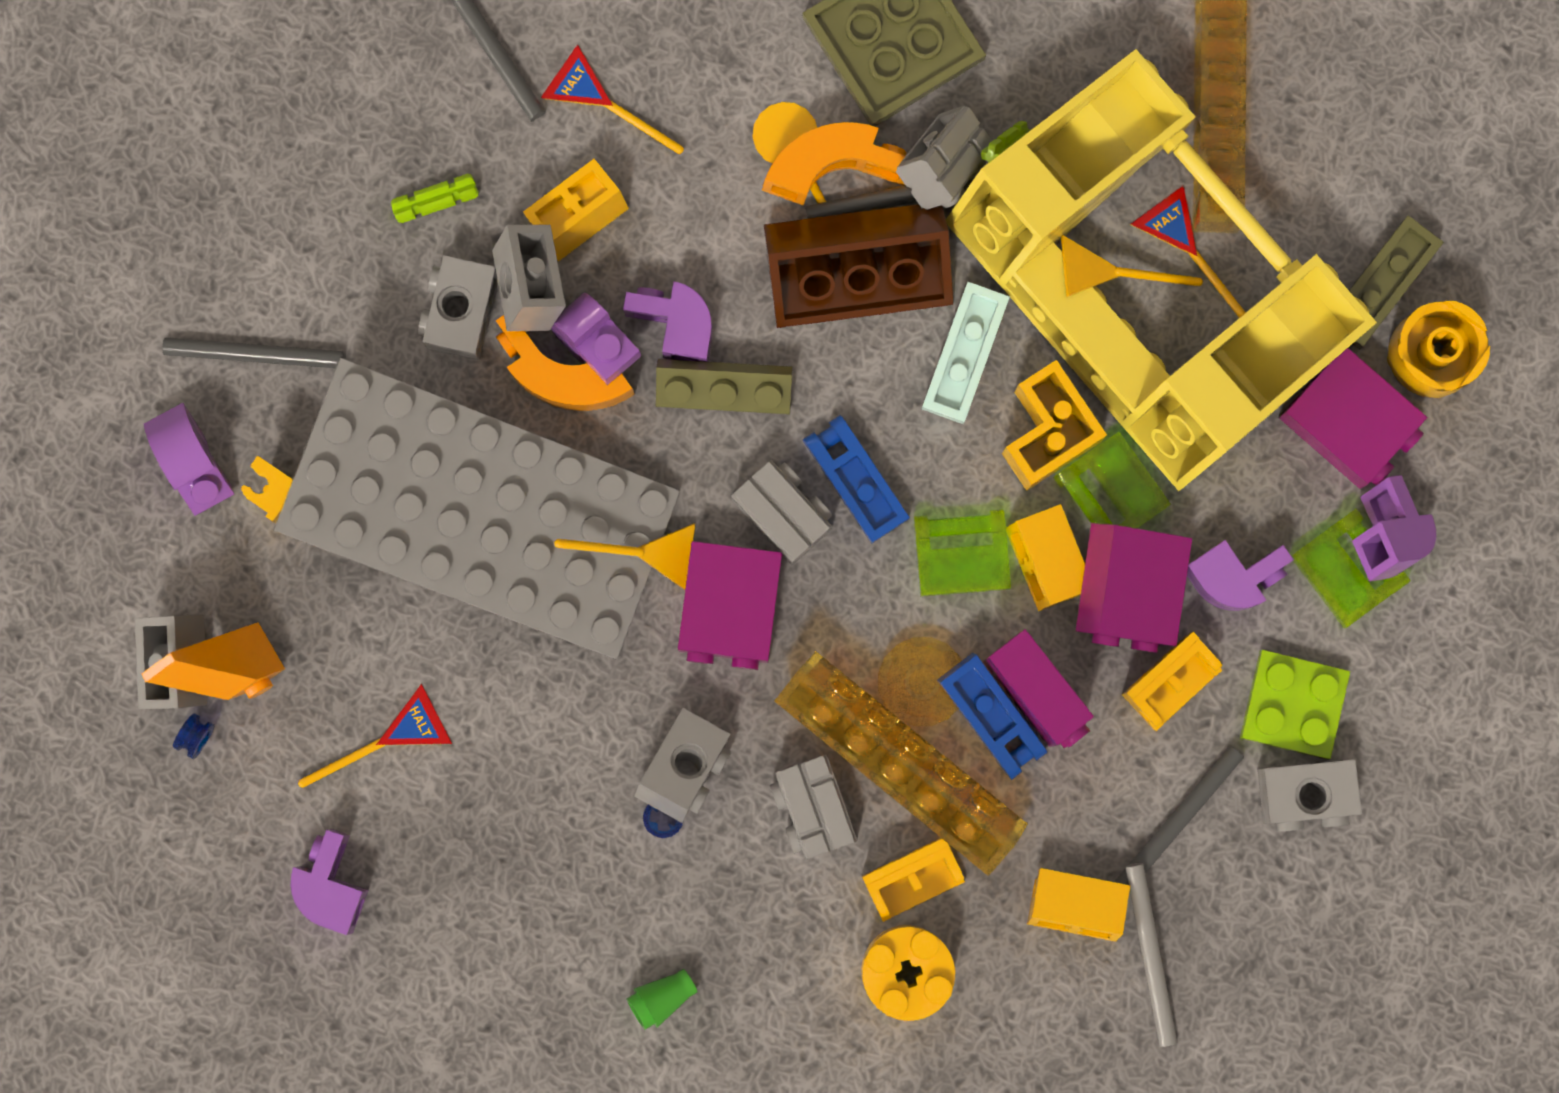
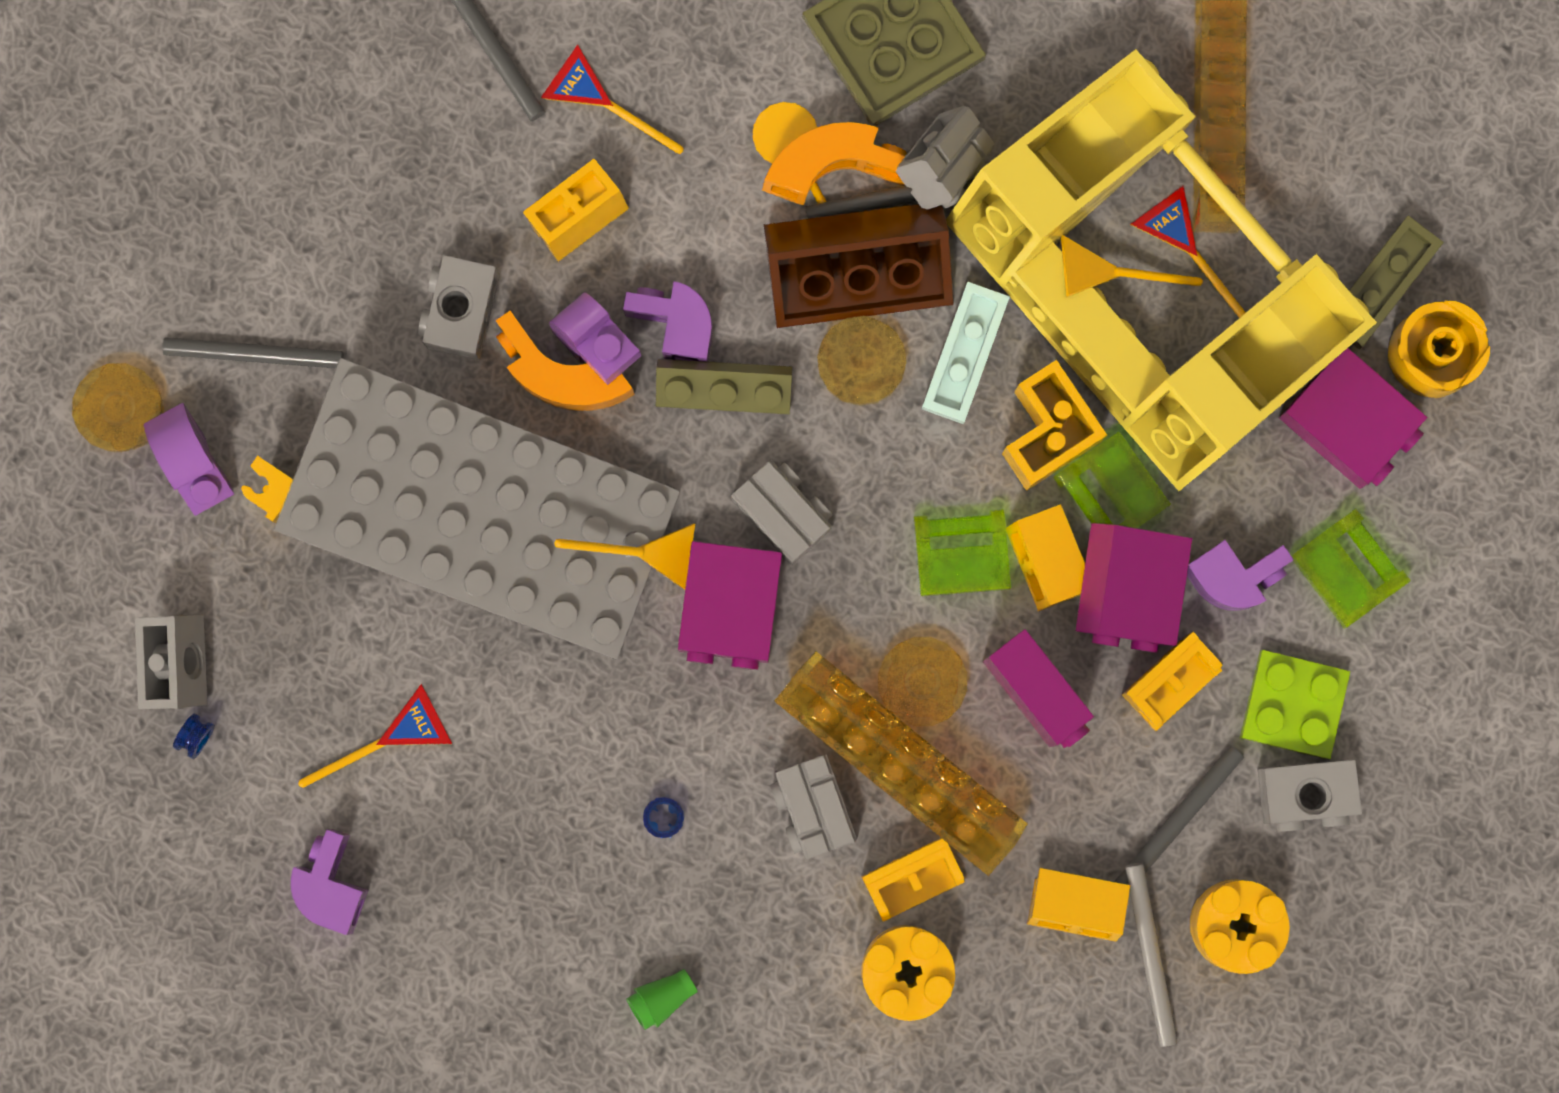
(114, 406): none -> clear yellow tile
(221, 666): light orange slope -> none
(434, 198): lime axle -> none
(528, 278): light grey brick -> none
(690, 740): light grey brick -> none
(857, 480): blue plate -> none
(861, 377): none -> clear yellow tile
(991, 714): blue plate -> none
(1004, 141): lime axle -> none
(1252, 949): none -> yellow brick
(1397, 531): medium lavender brick -> none

